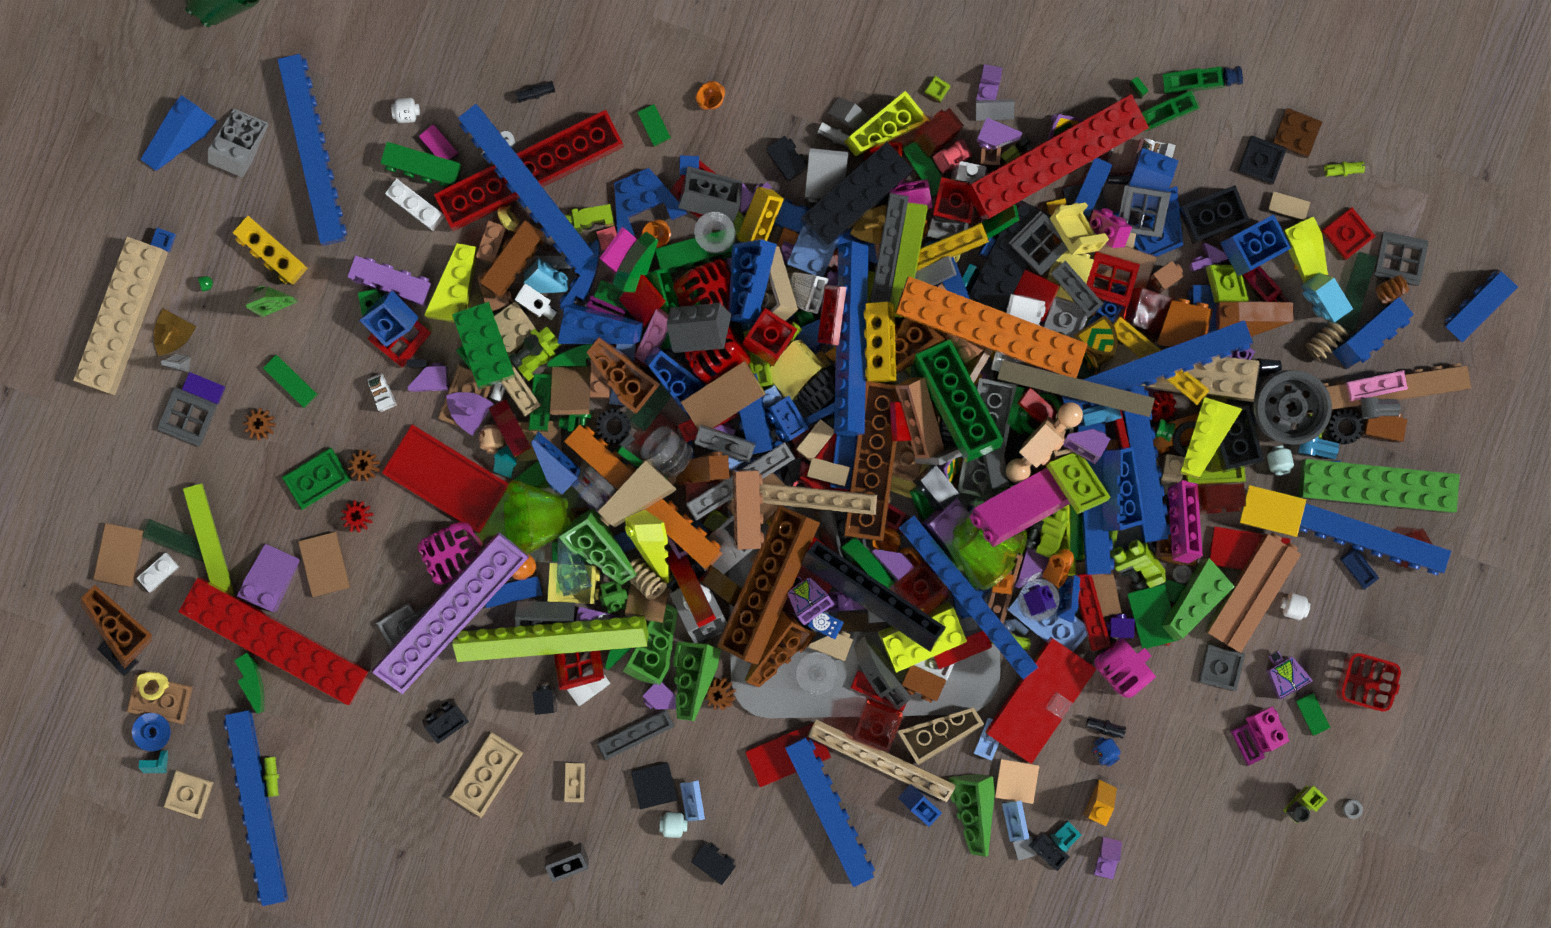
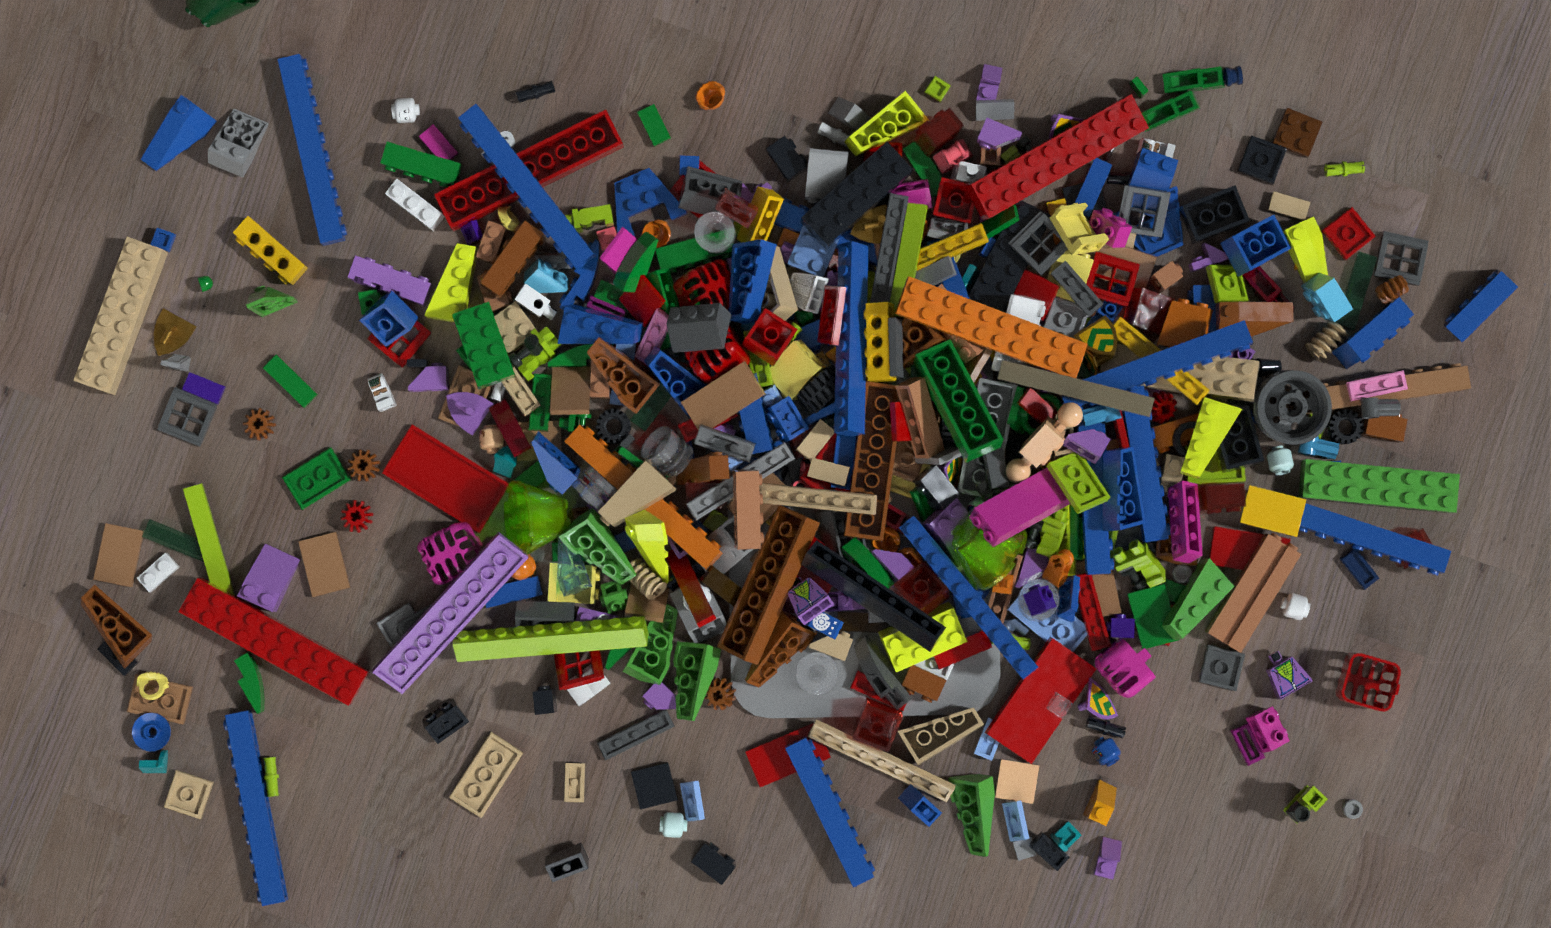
(472, 232): none -> dark purple plate
(736, 208): none -> clear red brick
(895, 347): none -> dark grey tile
(1098, 702): none -> shield
(1165, 430): green wheel -> none
(1312, 714): green tile -> none

